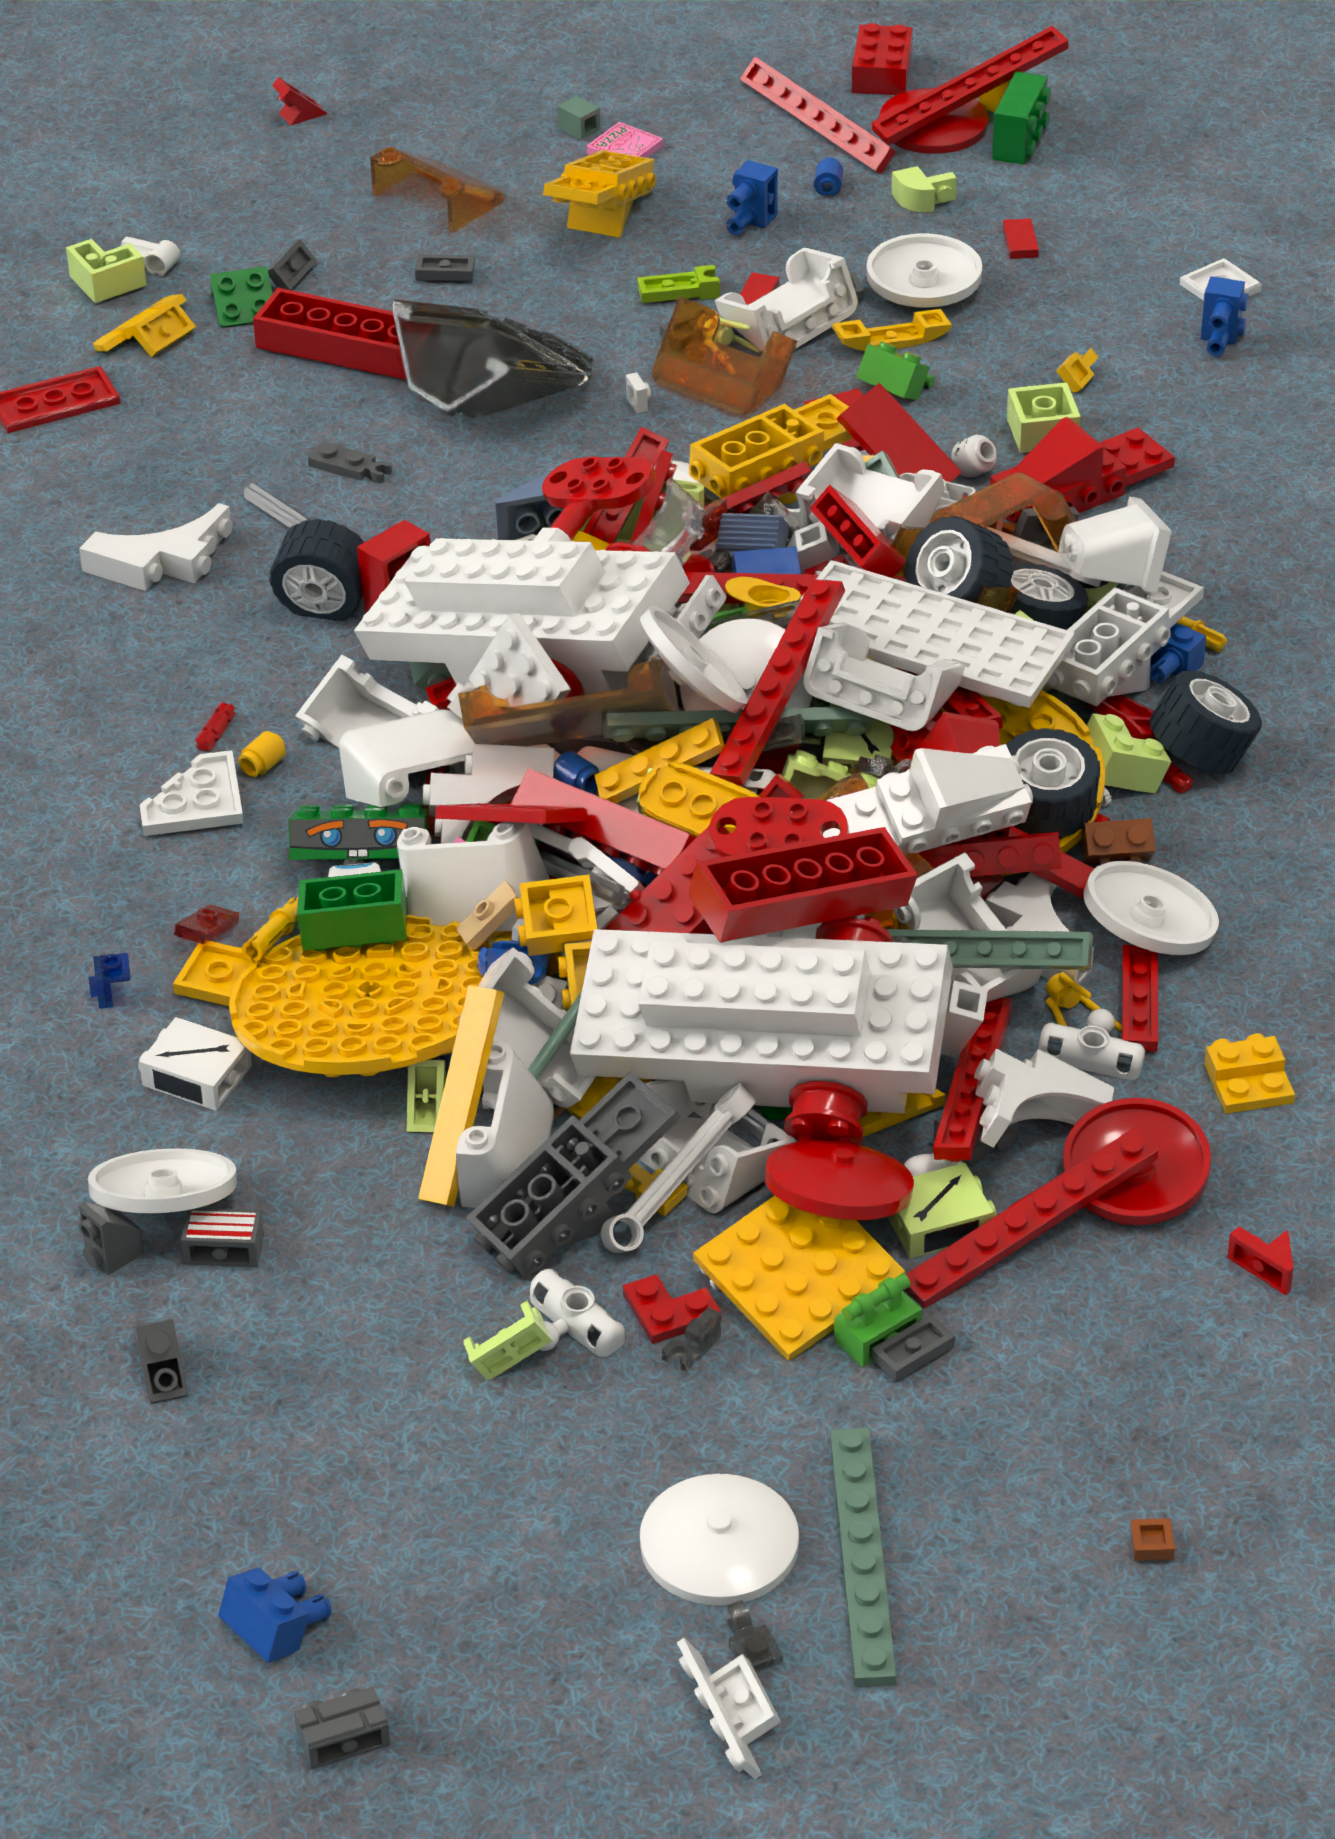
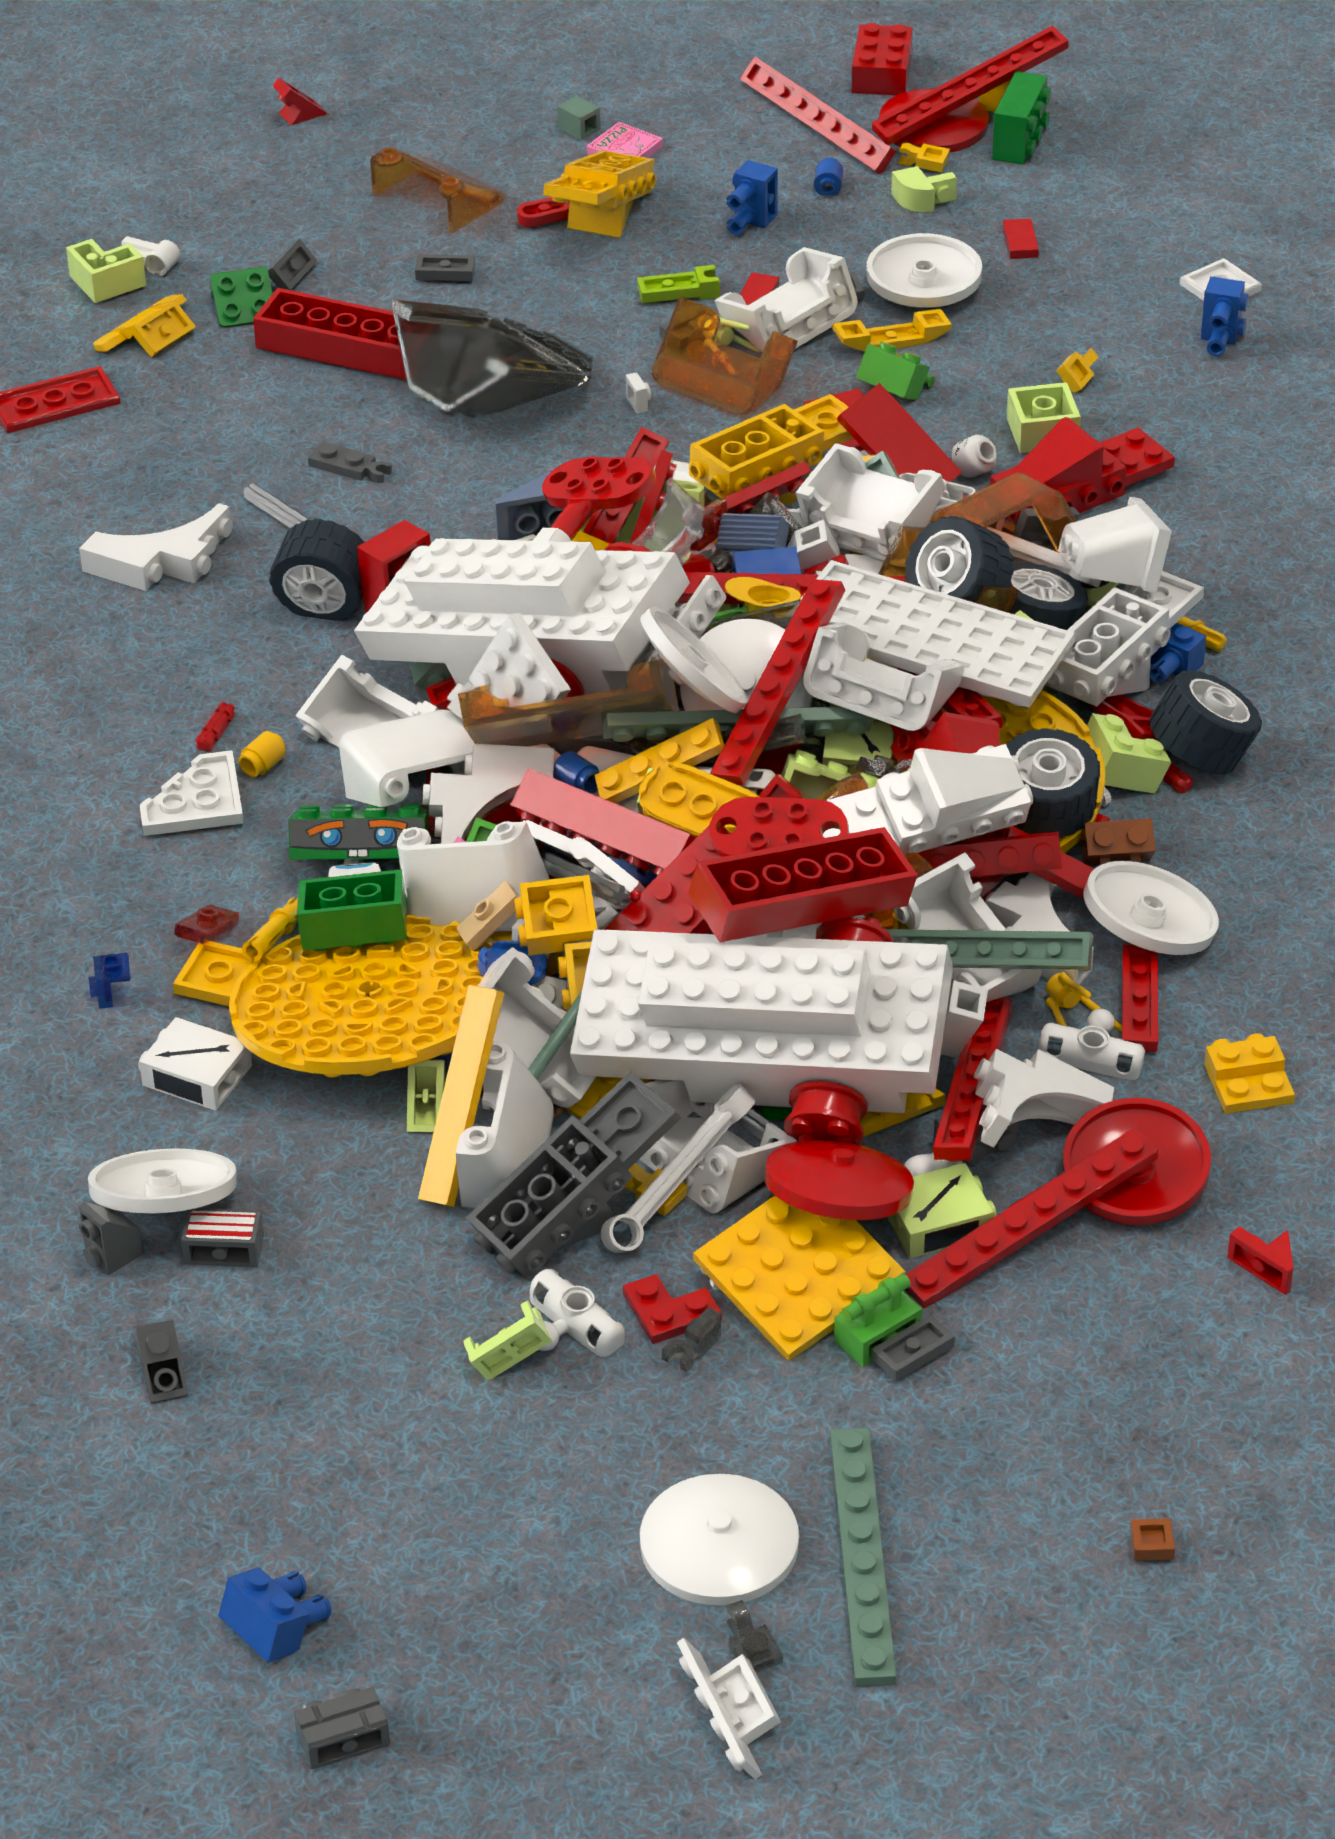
(511, 813): red tile -> none
(541, 212): none -> red plate
(857, 533): red brick -> none
(927, 157): none -> yellow plate

